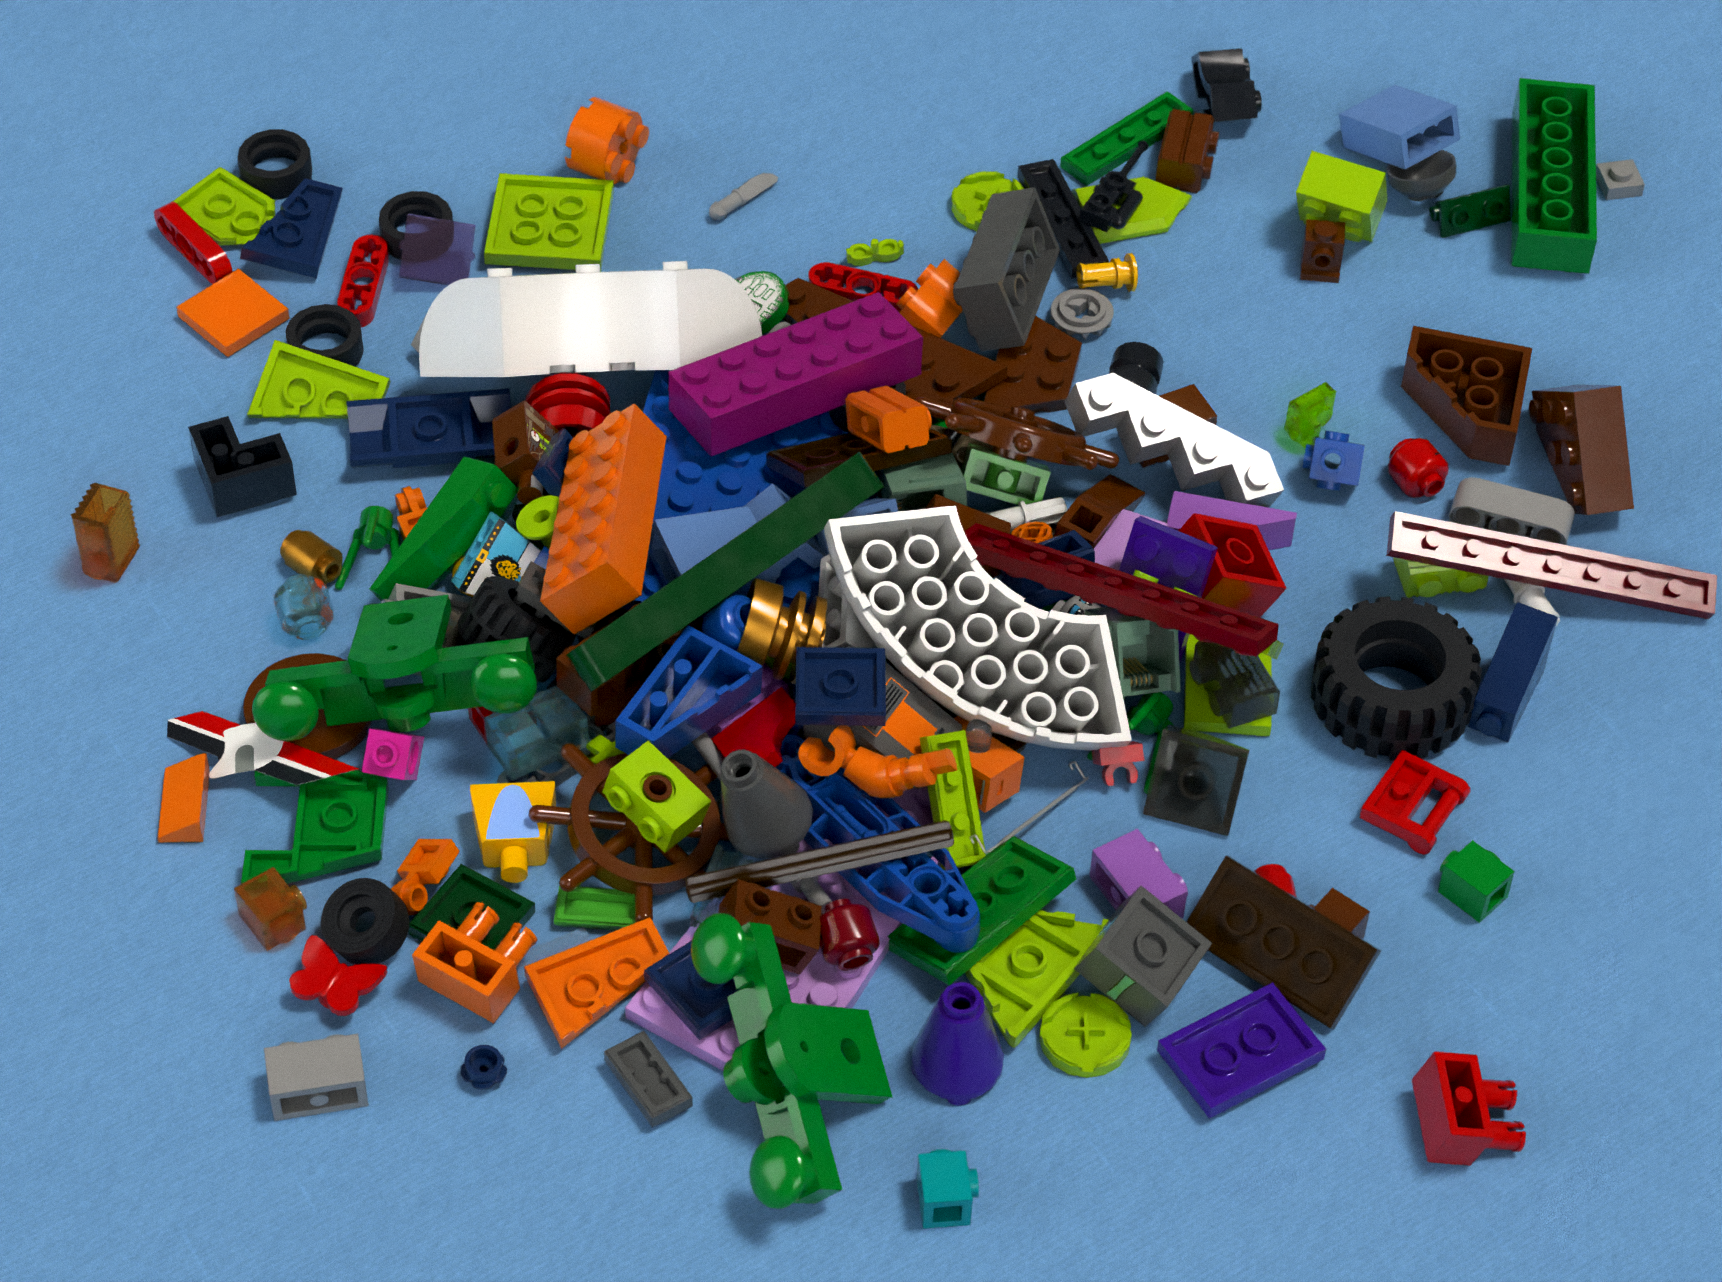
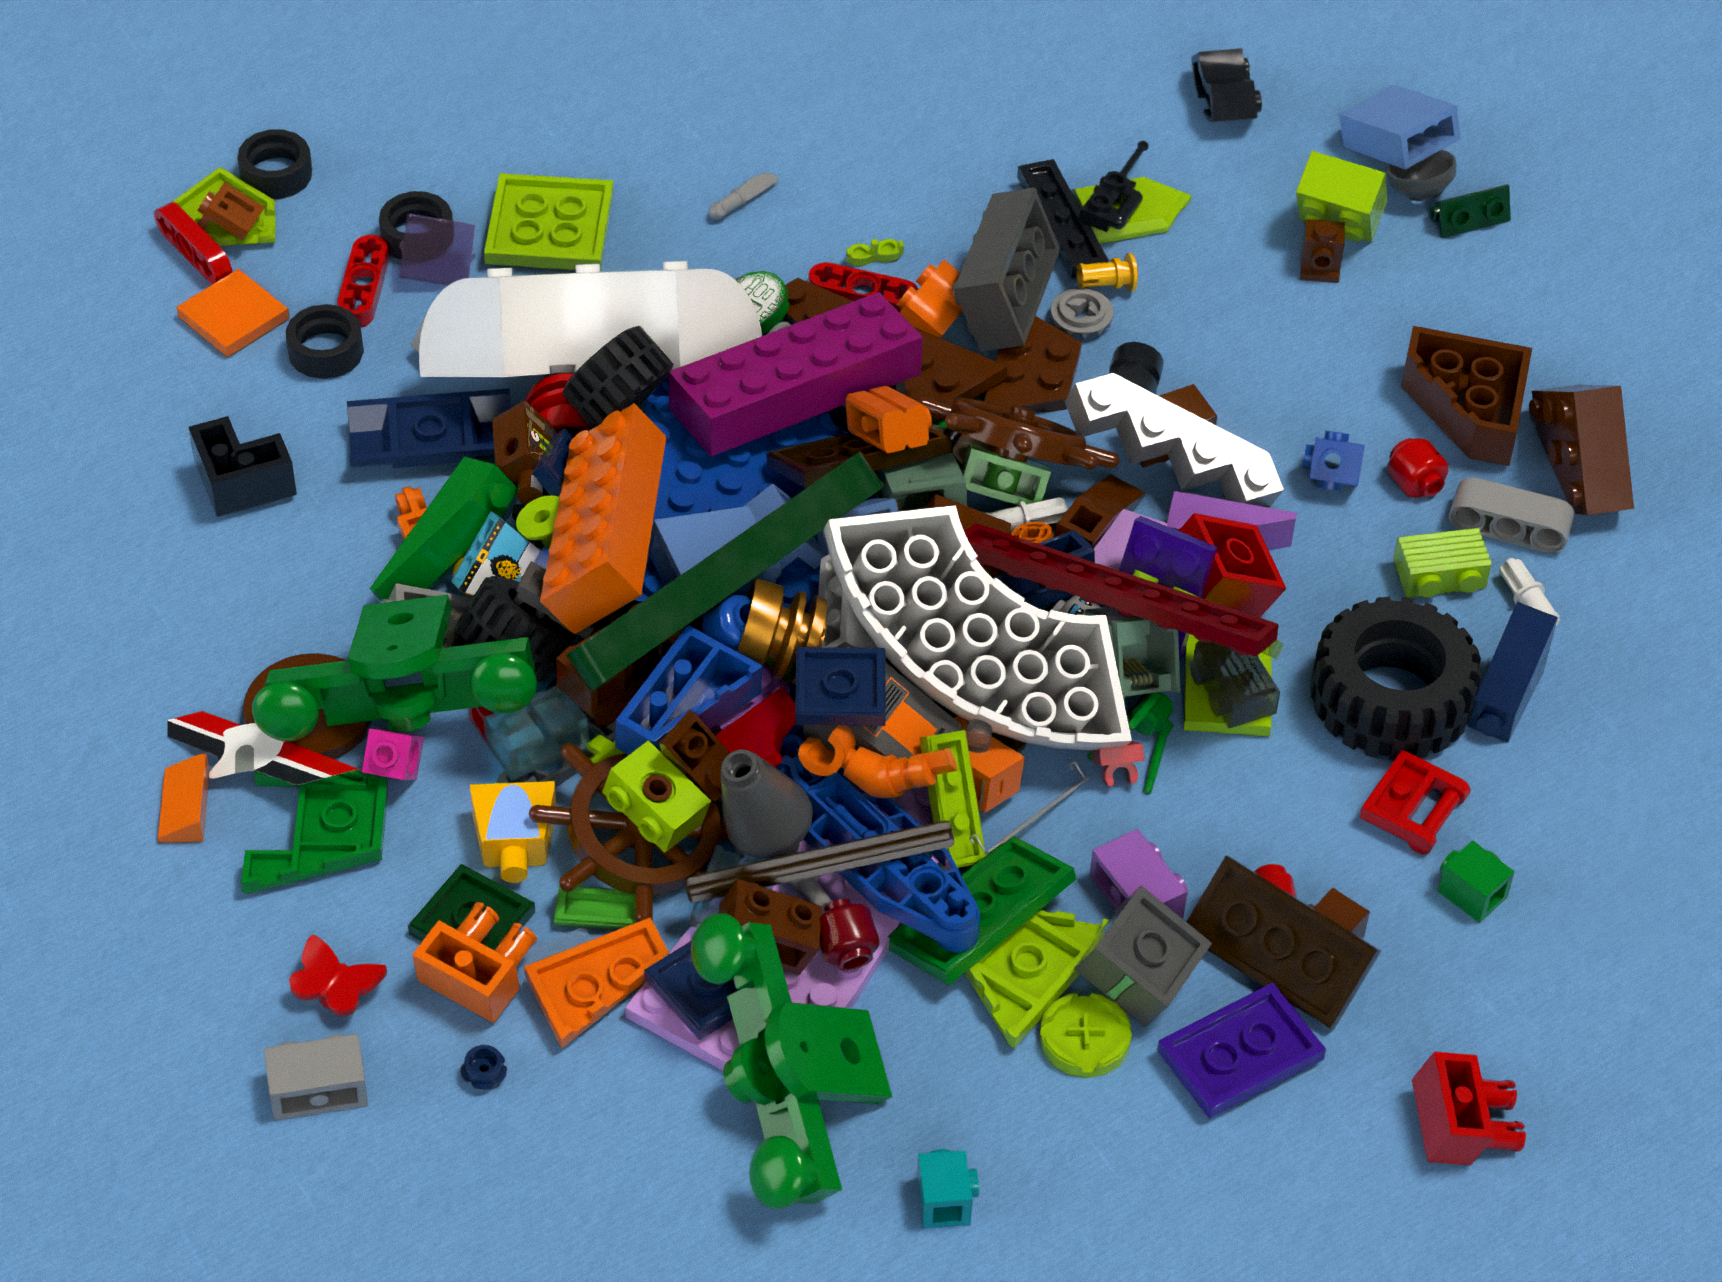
(105, 532): clear orange brick -> none
(230, 211): none -> dark orange bracket
(271, 908): clear orange brick -> none
(298, 232): dark blue wing -> none
(303, 606): clear light blue head -> none
(311, 385): lime wing -> none
(311, 556): pearl gold brick -> none
(345, 908): black tyre -> none
(373, 532): green plant -> none
(424, 864): orange plate -> none
(605, 141): orange brick -> none
(617, 376): none -> black tyre
(648, 1078): dark grey plate -> none
(696, 754): none -> reddish brown slope
(958, 1047): dark purple cone -> none
(974, 193): lime tile -> none
(1121, 139): green tile -> none
(1185, 150): reddish brown brick -> none
(1196, 780): clear smoke slope -> none
(1309, 413): clear neon green bracket -> none
(1551, 565): plate -> none
(1553, 176): green brick -> none
(1619, 179): light grey plate -> none

